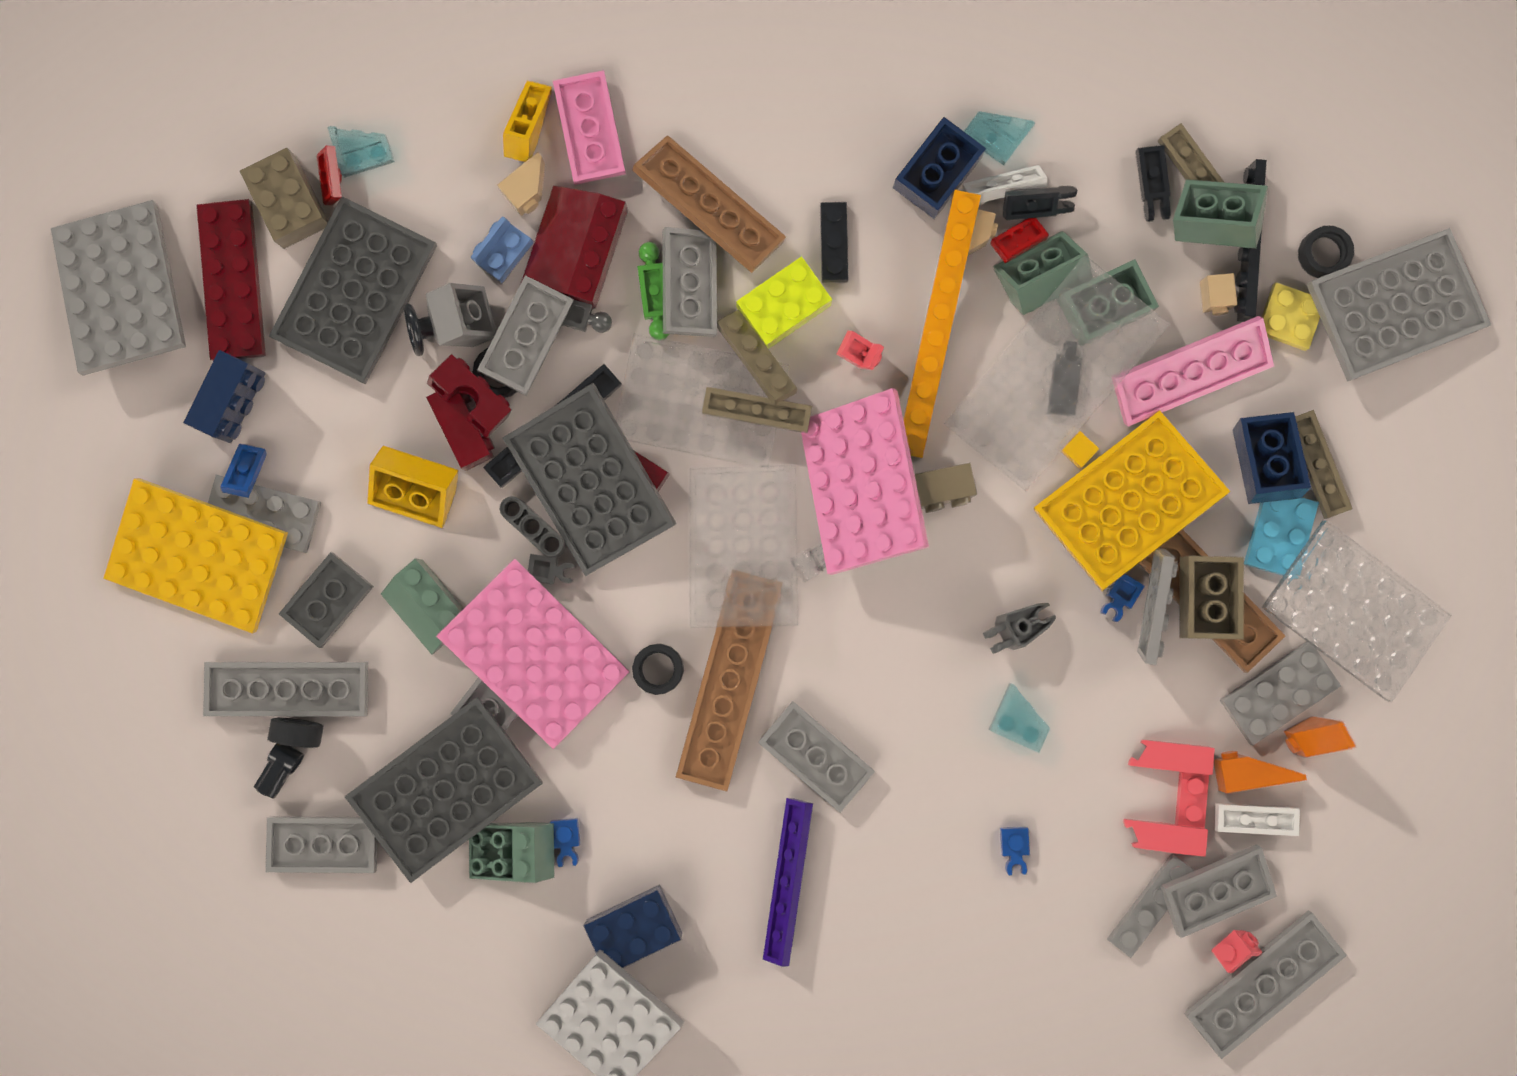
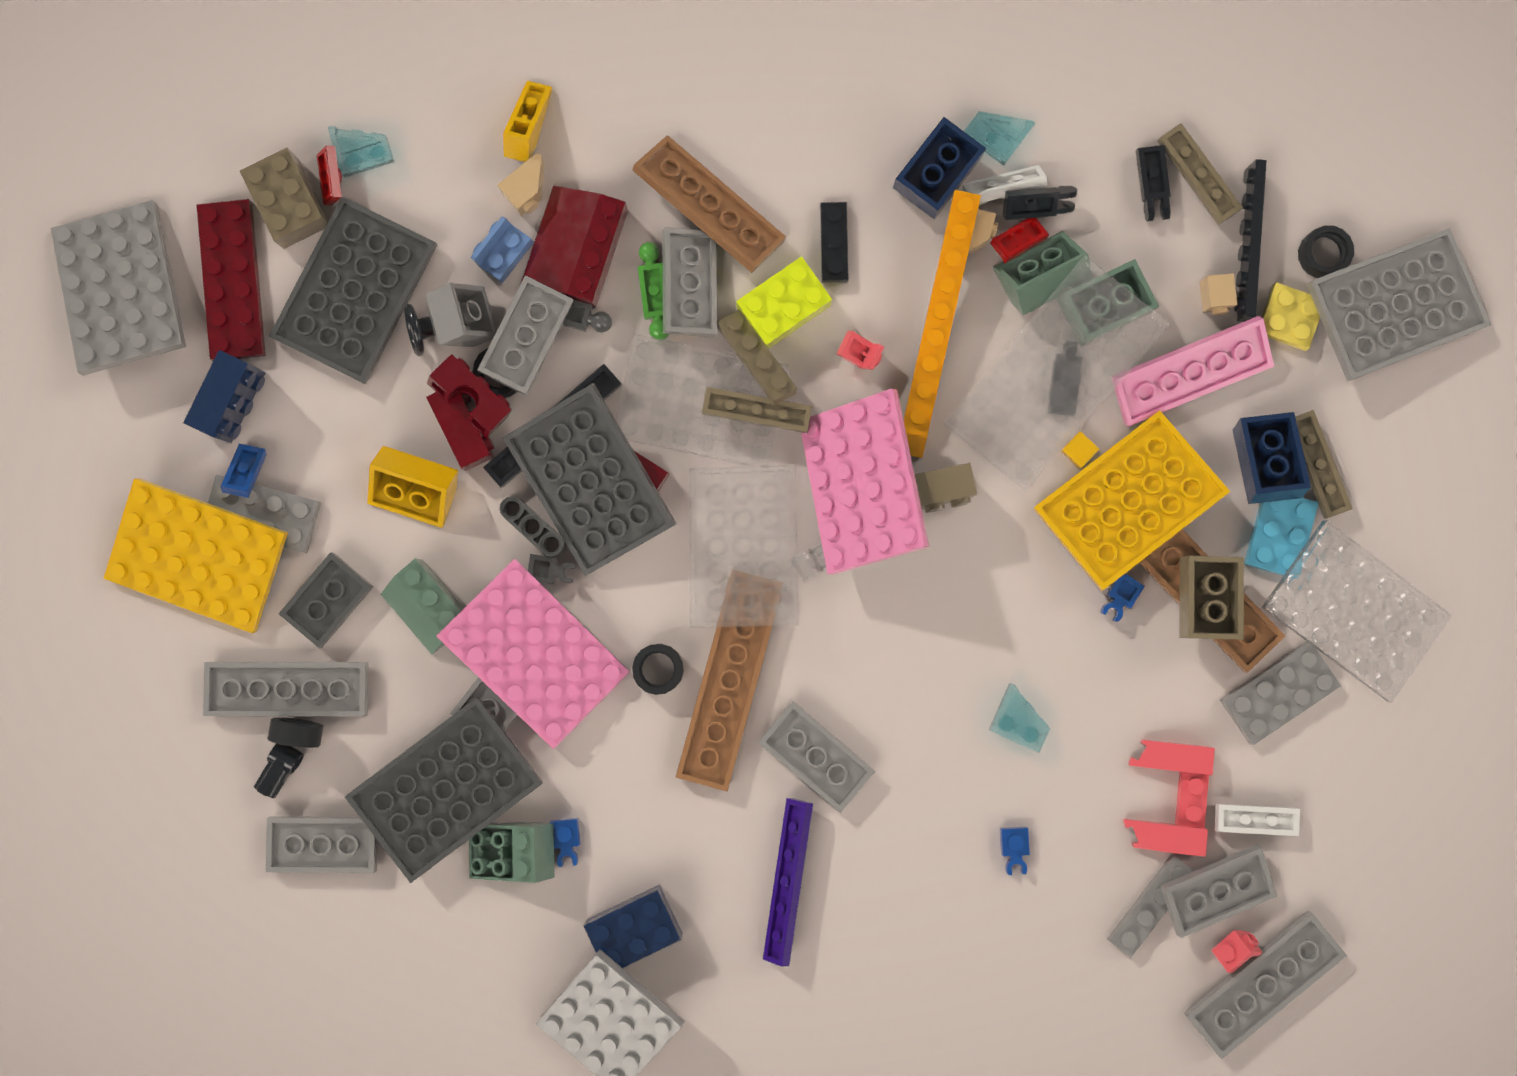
(589, 127): bright pink plate -> none
(1019, 627): dark grey hinge -> none
(1158, 596): light grey plate -> none
(1220, 213): sand green slope -> none
(1242, 773): orange slope -> none
(1318, 737): orange slope -> none

